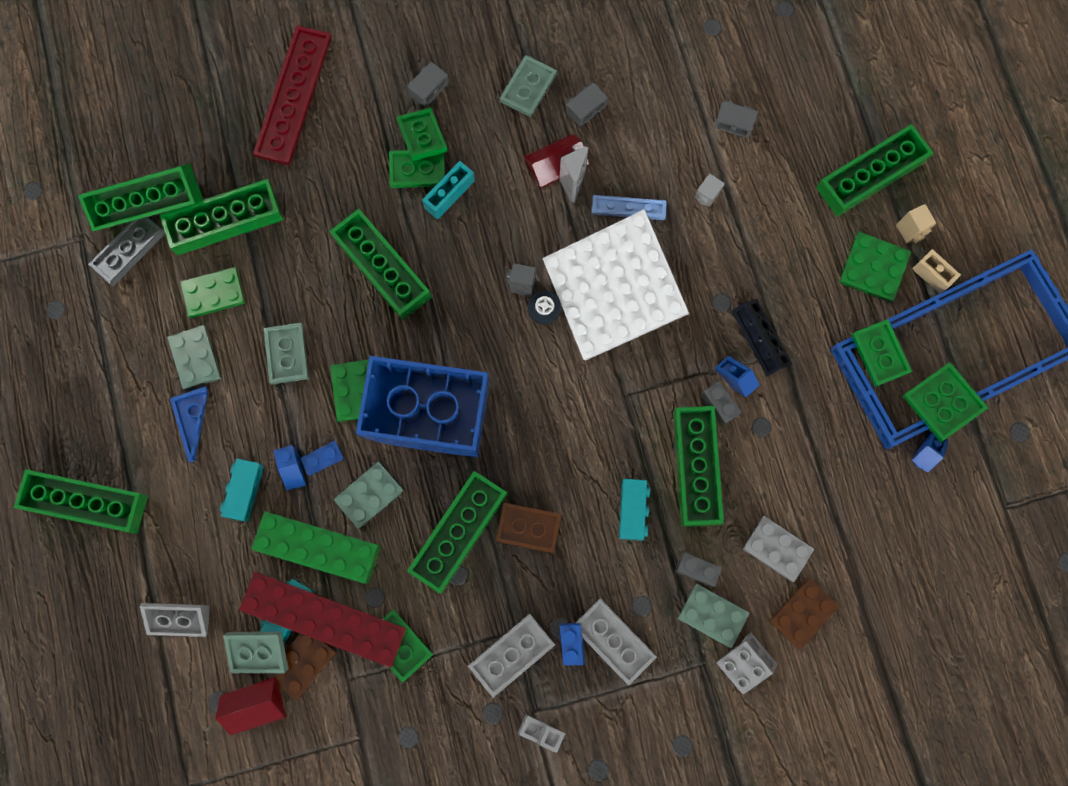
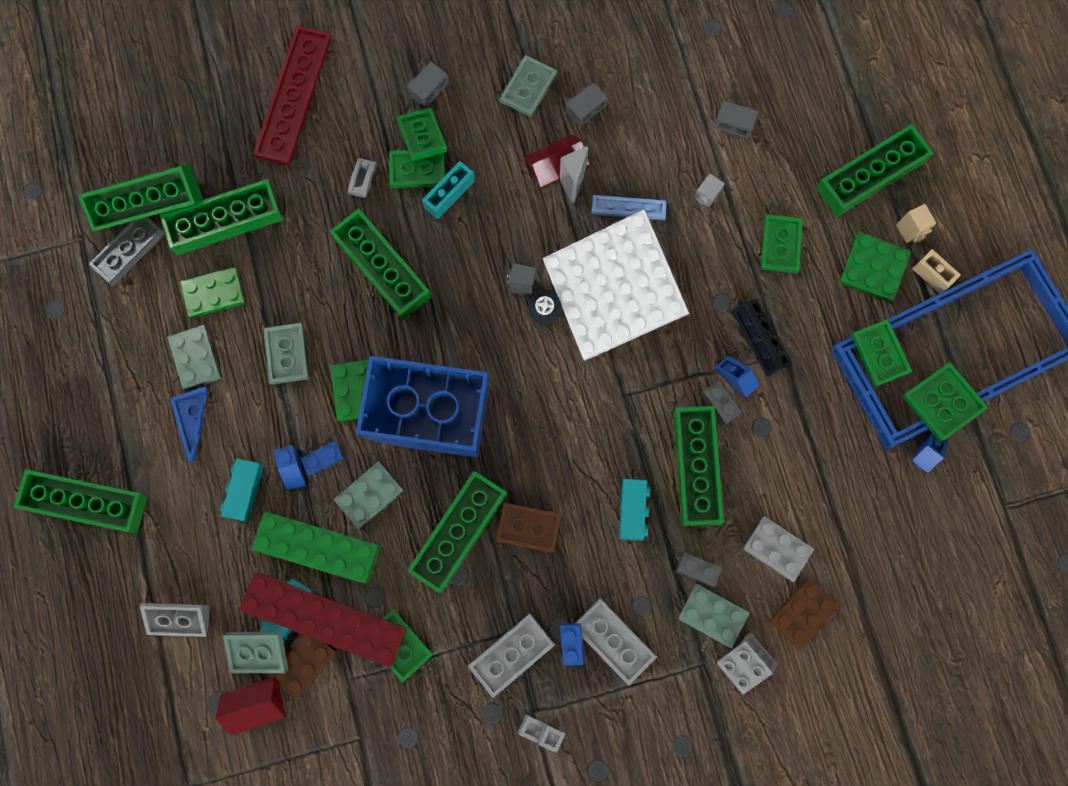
(361, 178): none -> light grey slope
(781, 243): none -> green plate

